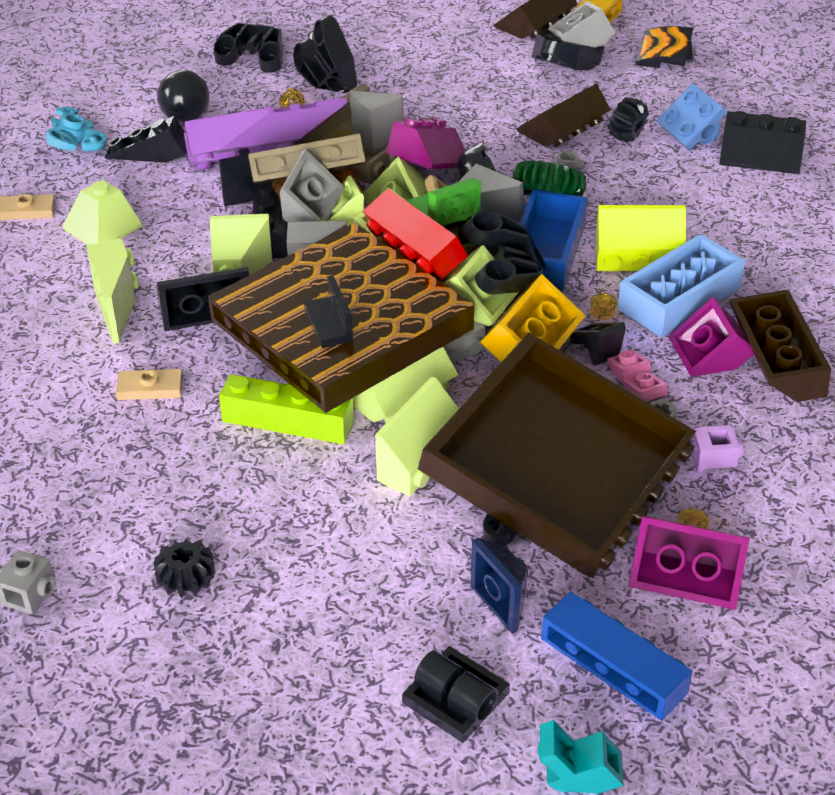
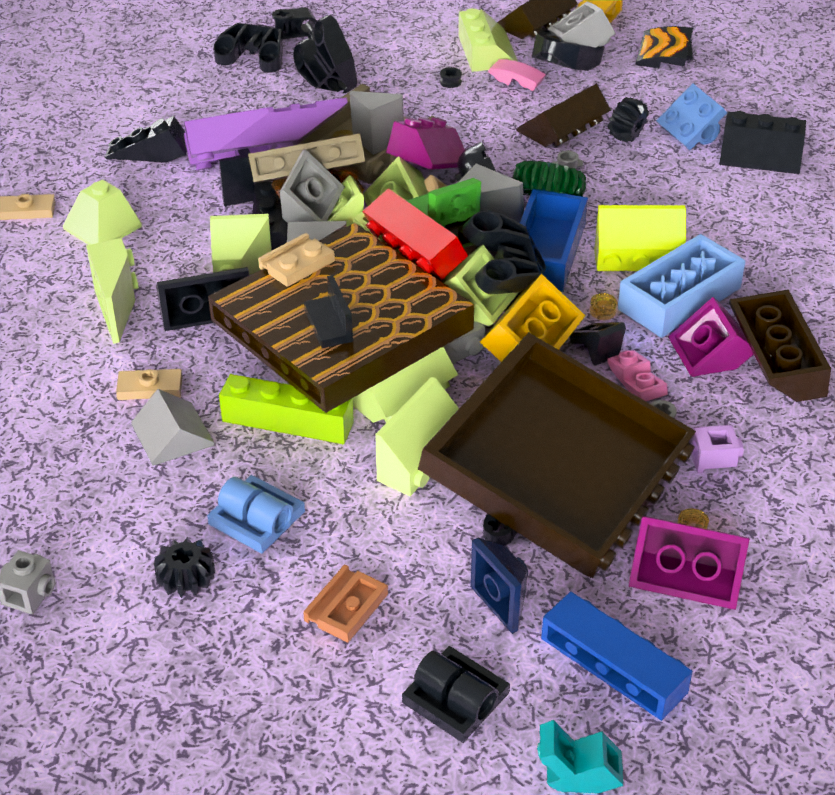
(74, 130): medium azure animal -> none
(170, 428): none -> light grey slope
(183, 95): black piece -> none
(254, 512): none -> medium blue plate
(291, 22): none -> black piece
(292, 94): clear yellow bush -> none
(296, 259): none -> tan plate
(346, 603): none -> nougat plate
(450, 77): none -> black bush
(483, 40): none -> yellowish green slope
(508, 70): none -> bright pink slope

